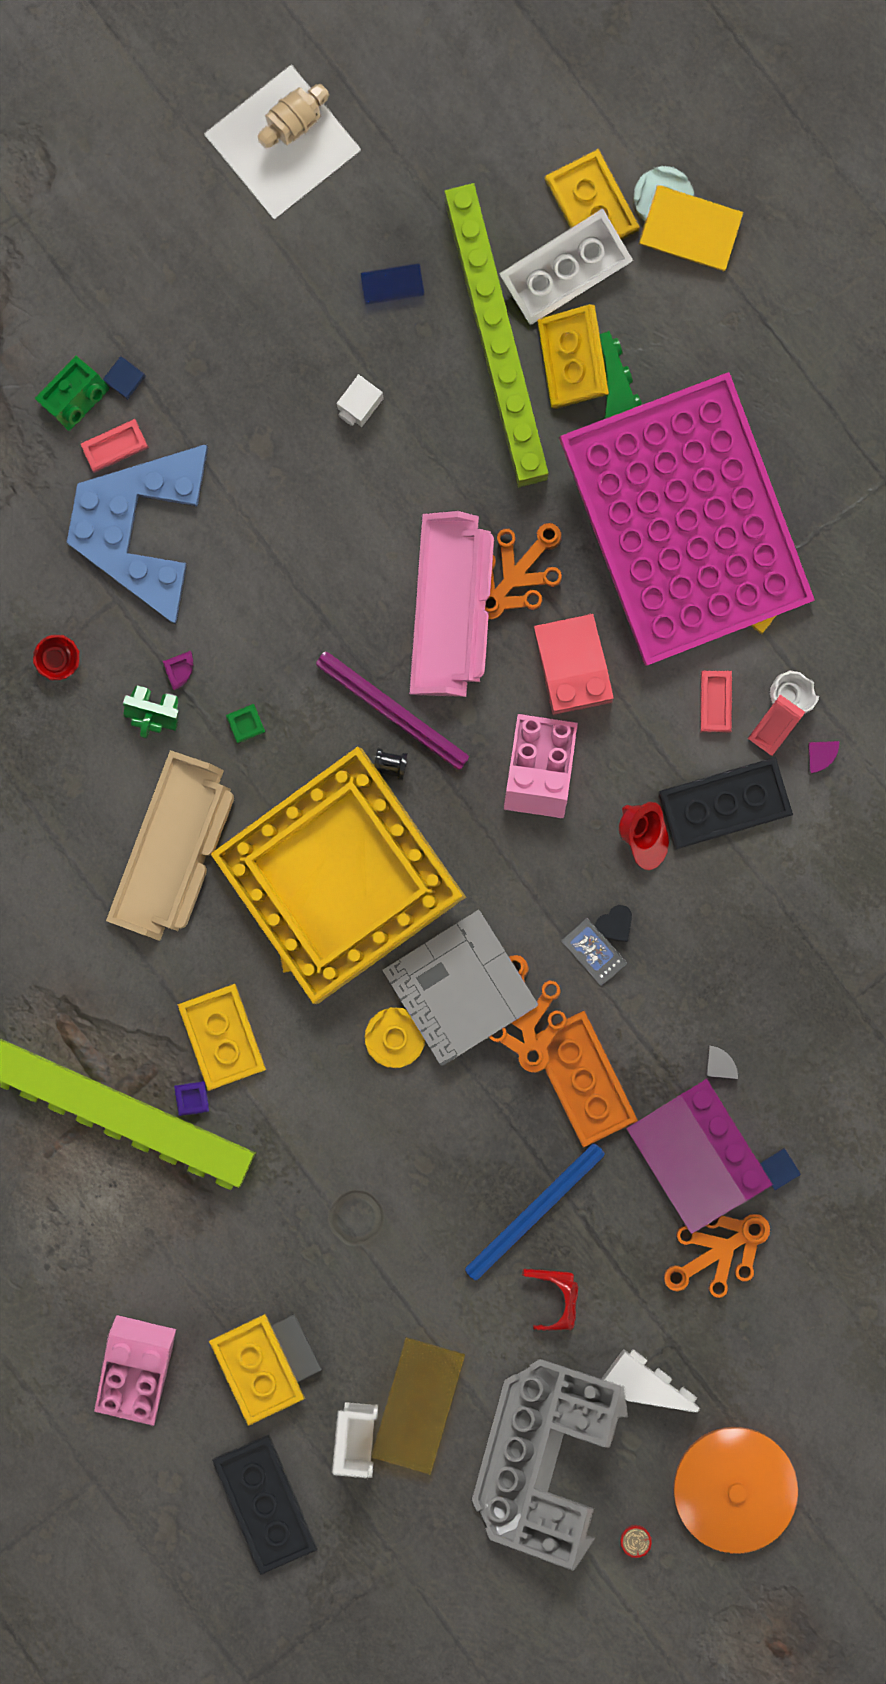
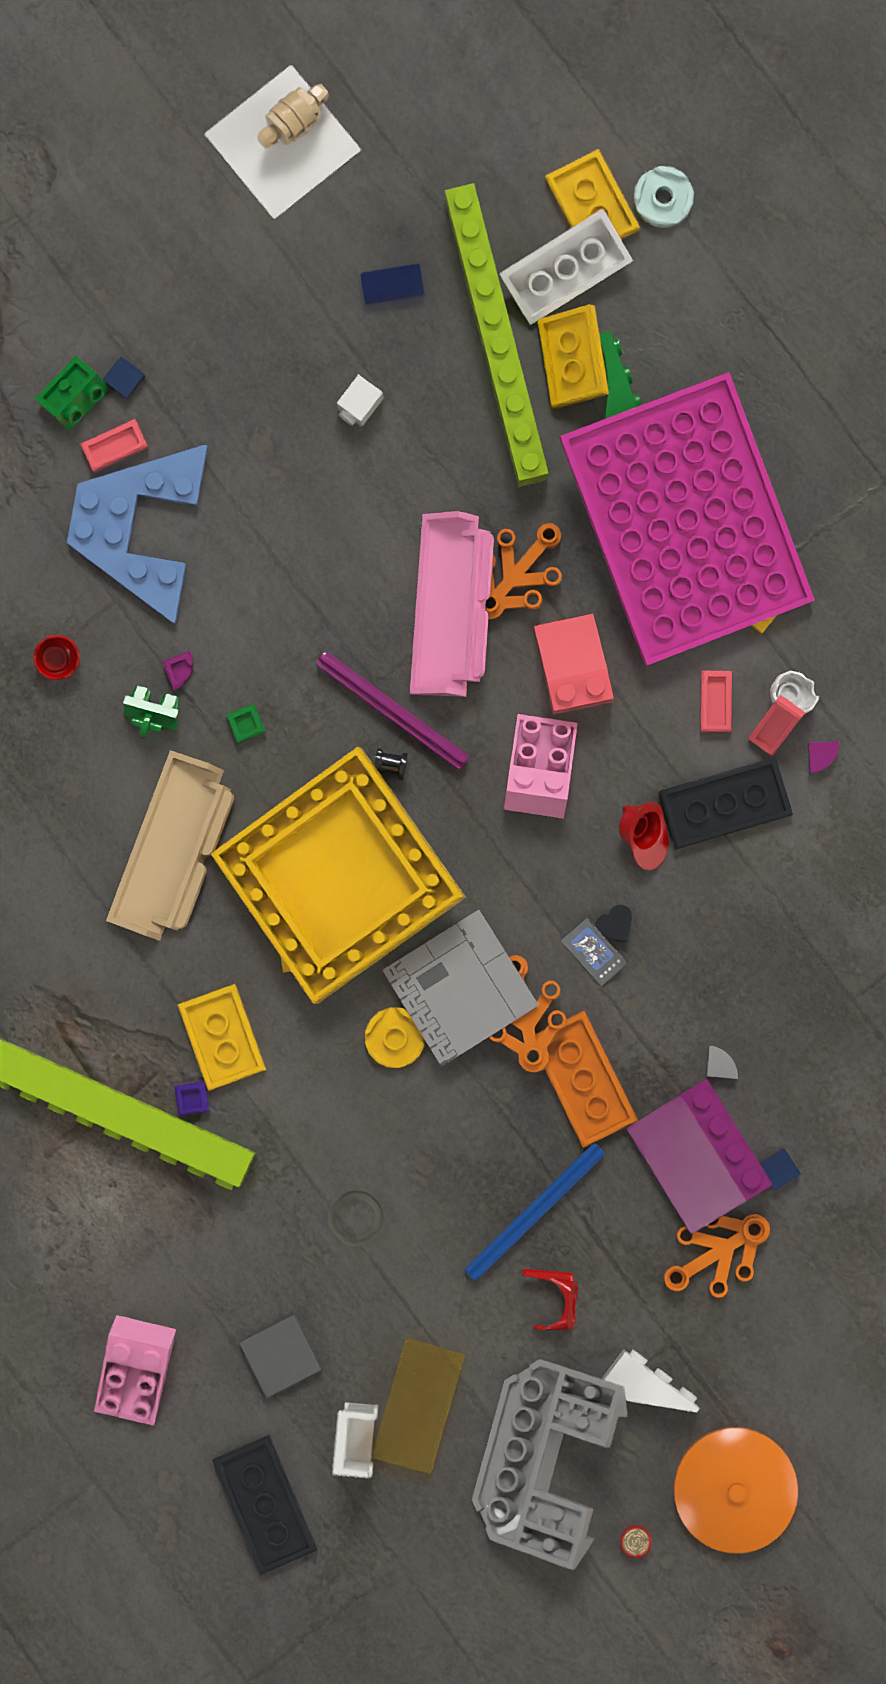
(256, 1369): yellow tile -> none
(690, 228): yellow tile -> none

